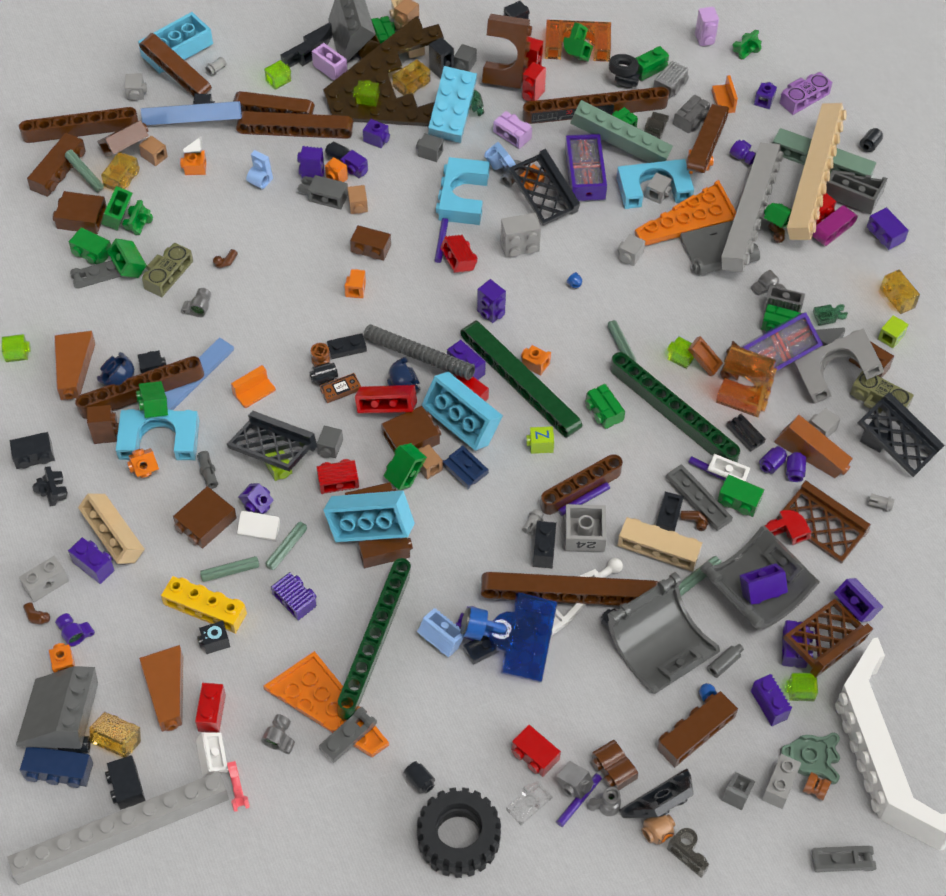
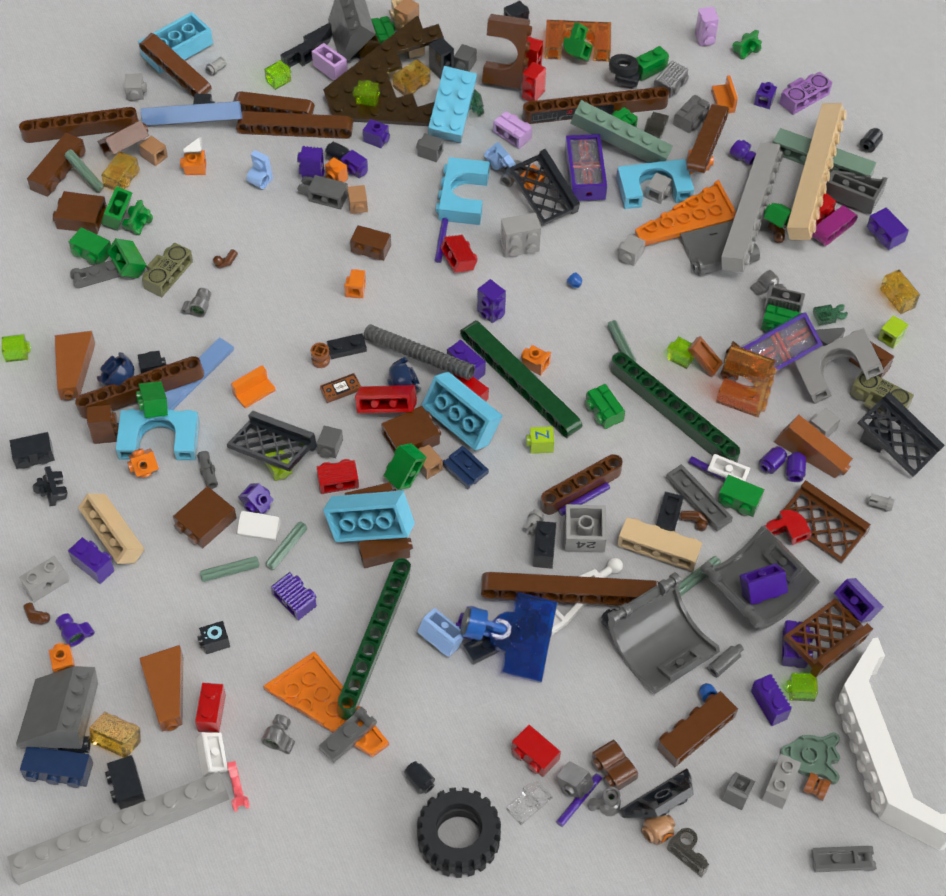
(203, 603): yellow brick -> none
(323, 373): black brick -> none
(748, 430): black tile -> none

